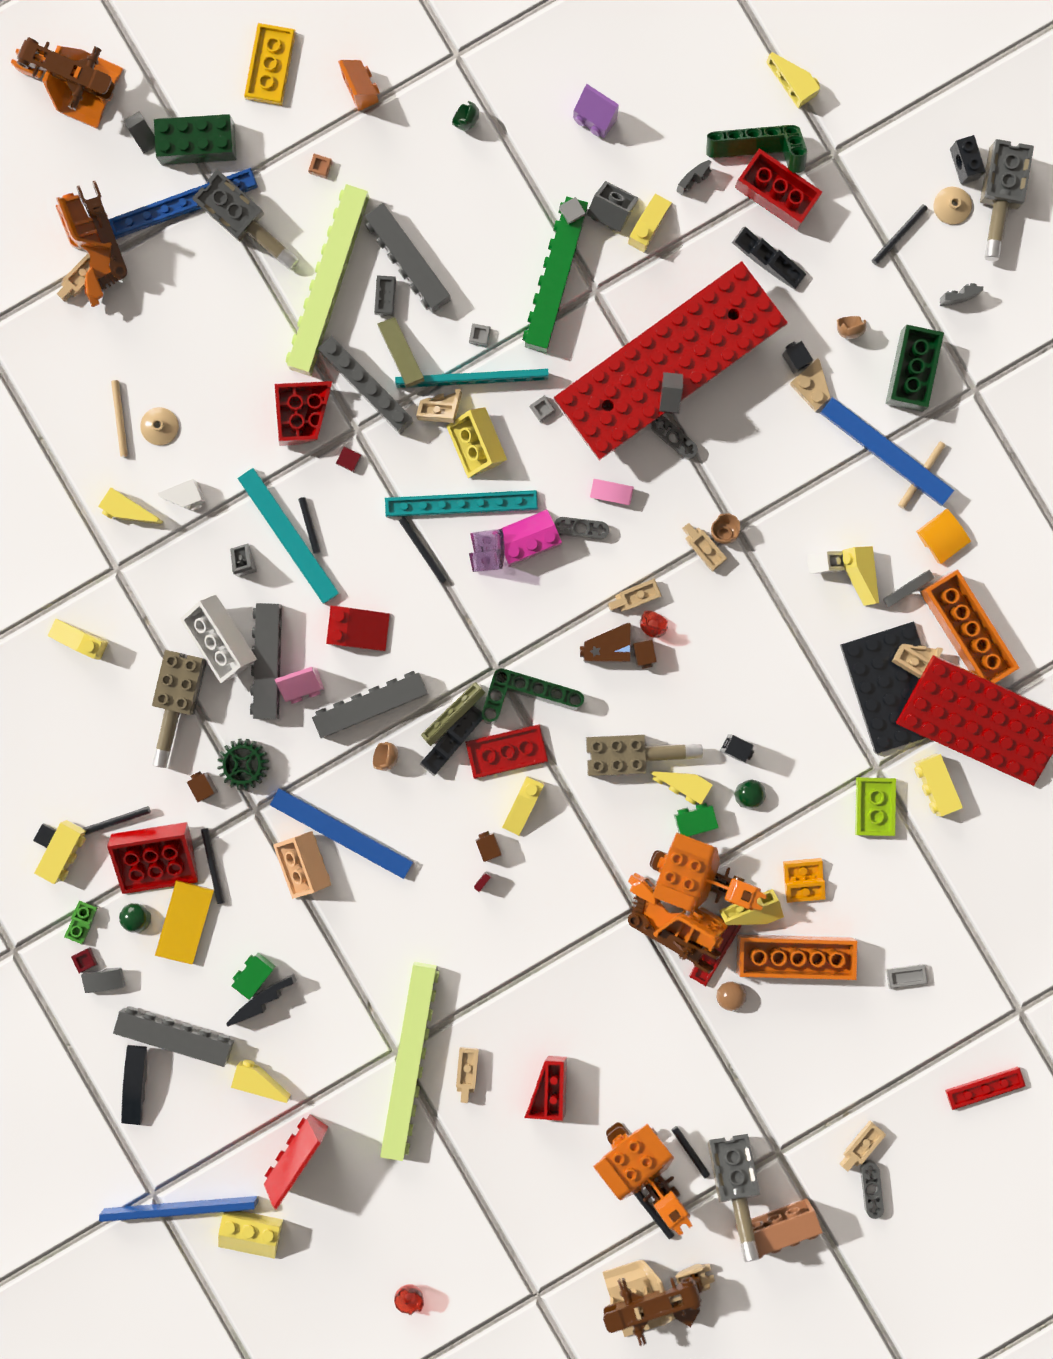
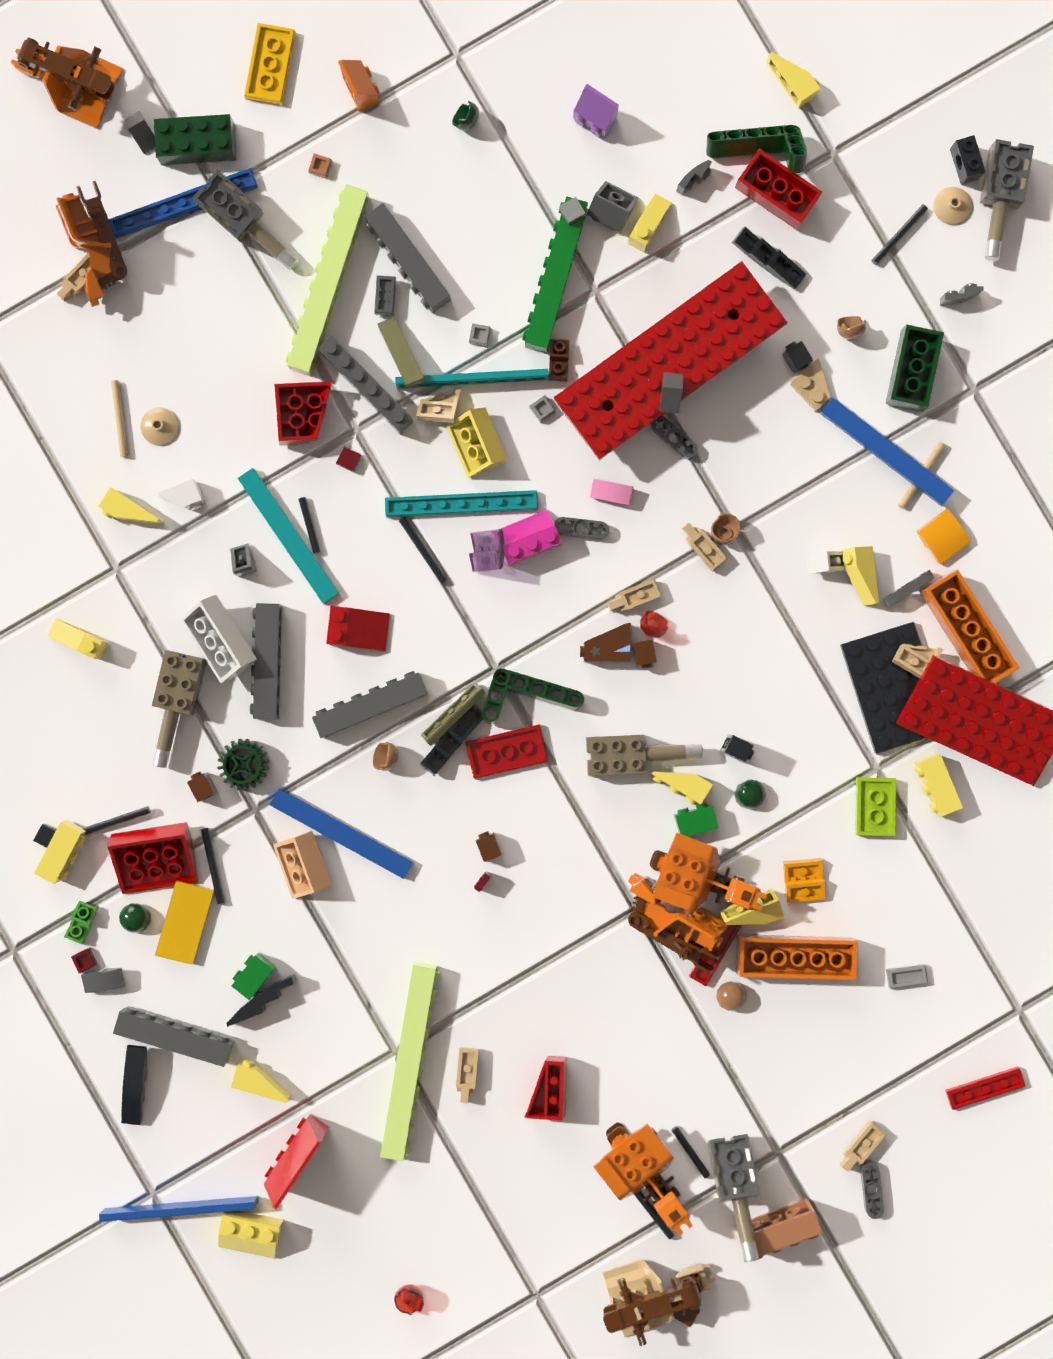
(300, 684): bright pink slope -> none
(523, 805): light yellow slope -> none
(558, 360): none -> reddish brown slope

